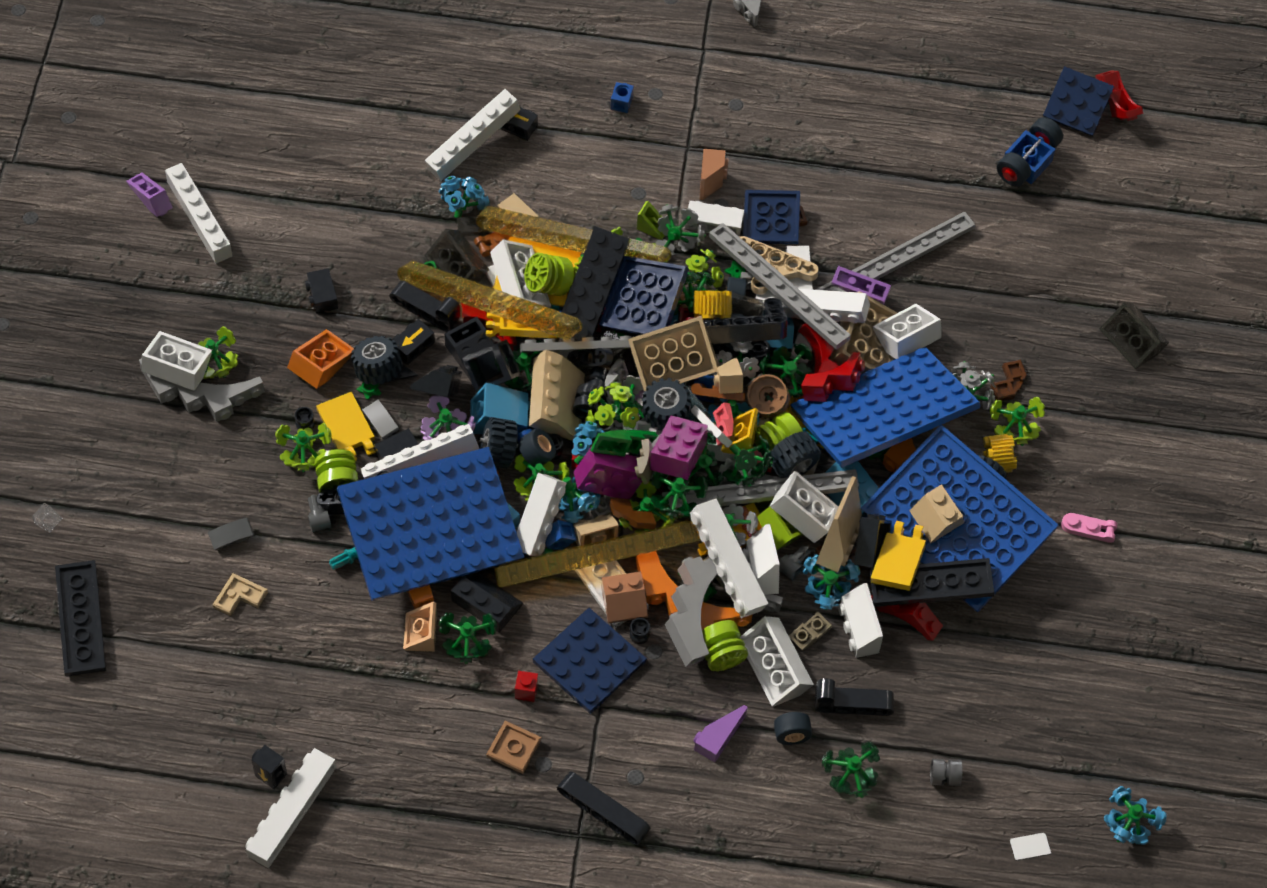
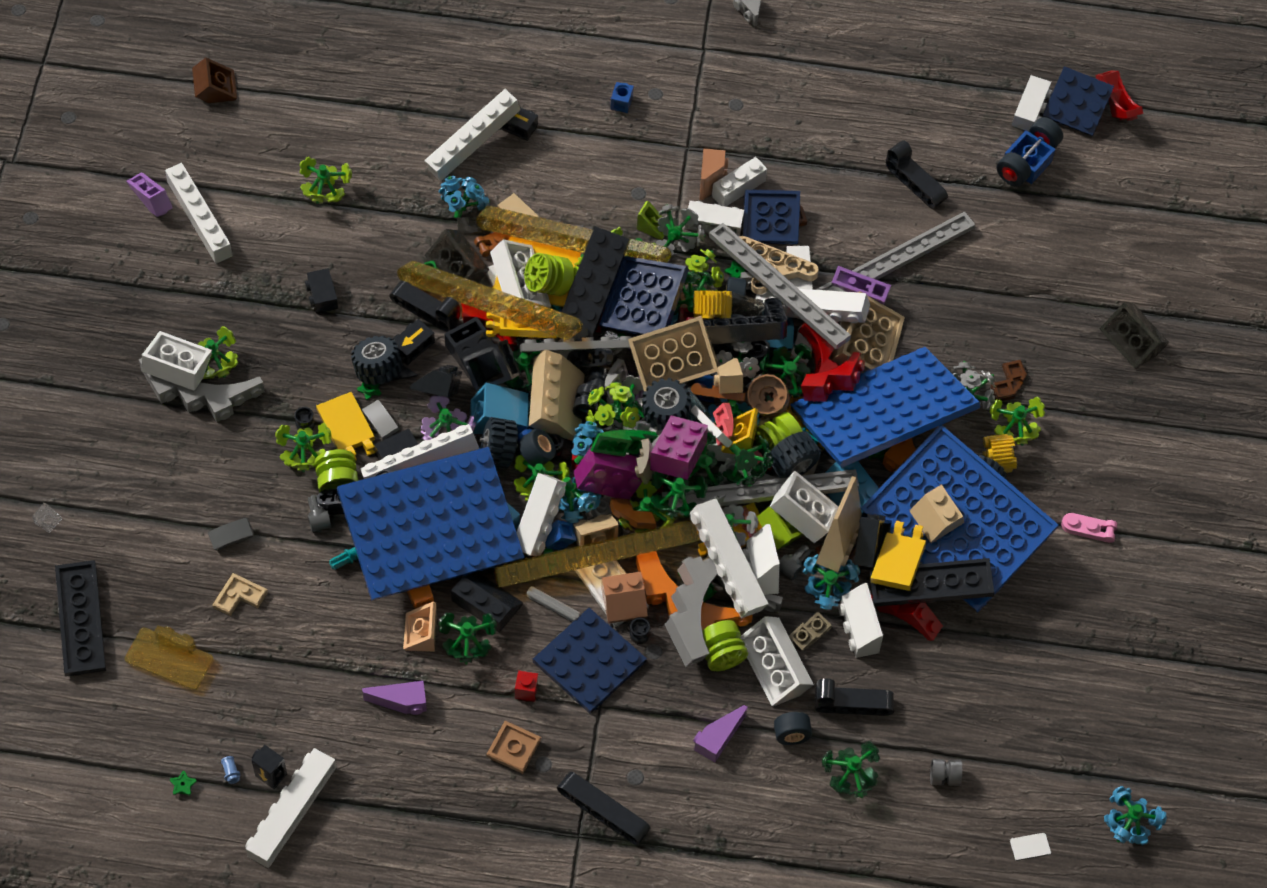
(169, 656): none -> clear yellow bracket
(186, 788): none -> green plate
(214, 82): none -> reddish brown slope
(230, 769): none -> medium blue pin
(320, 358): orange slope -> none
(325, 175): none -> lime plant
(399, 697): none -> medium lavender slope
(553, 604): none -> light grey axle
(735, 183): none -> white brick
(908, 331): white slope -> none
(913, 176): none -> black beam
(1032, 103): none -> white brick

